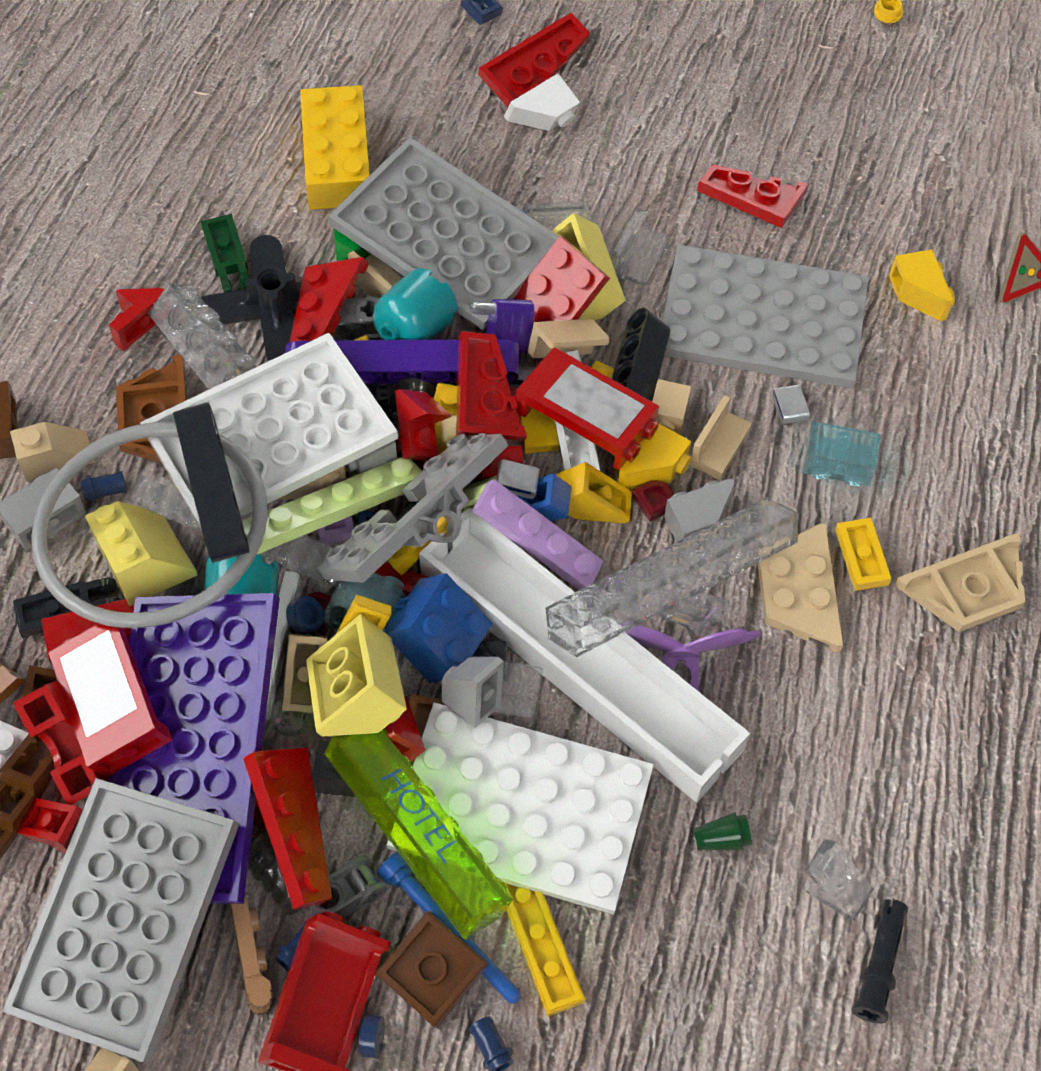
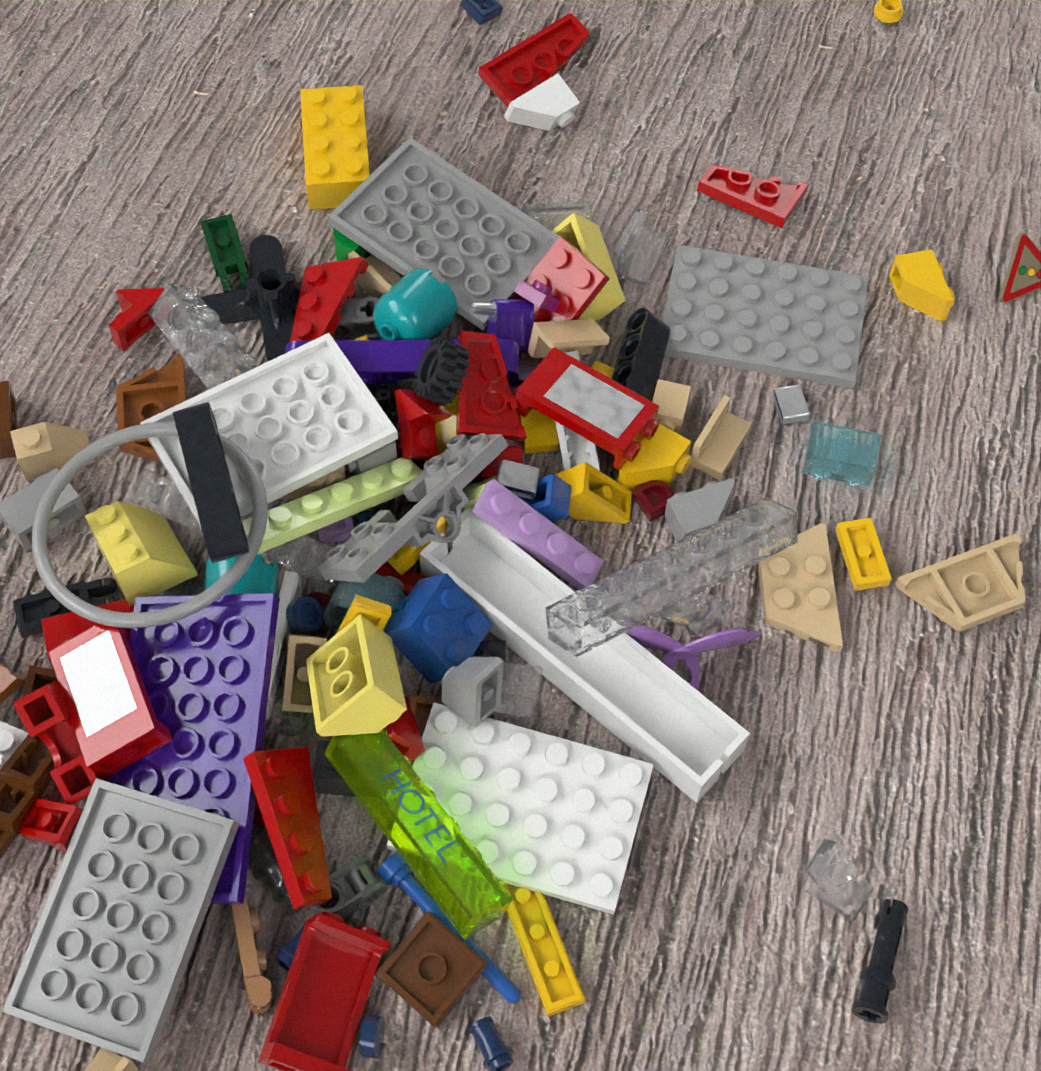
(103, 486): dark blue pin -> none
(441, 371): none -> black tyre
(538, 294): none -> plate
(724, 833): dark green cone -> none

